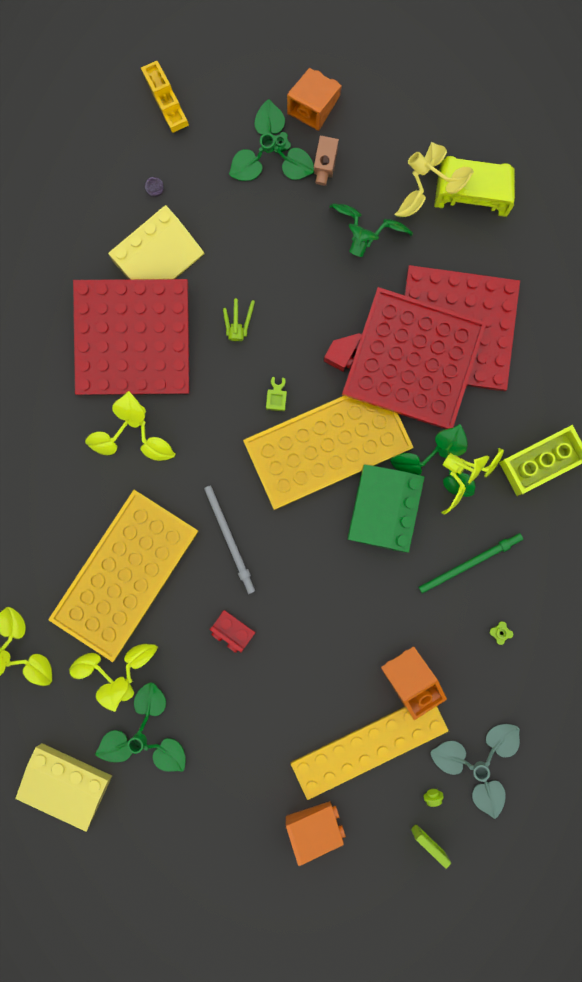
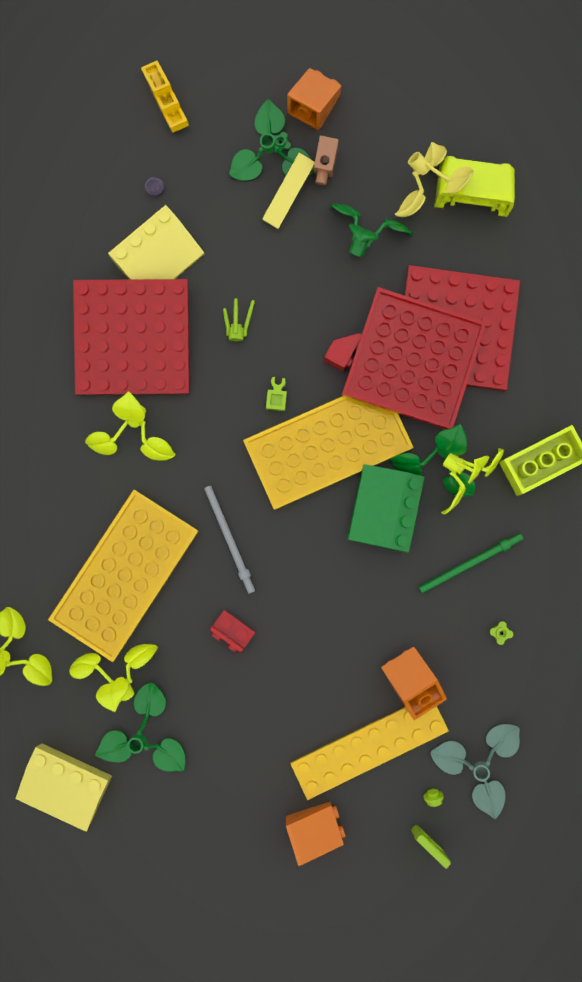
(288, 191): none -> light yellow tile

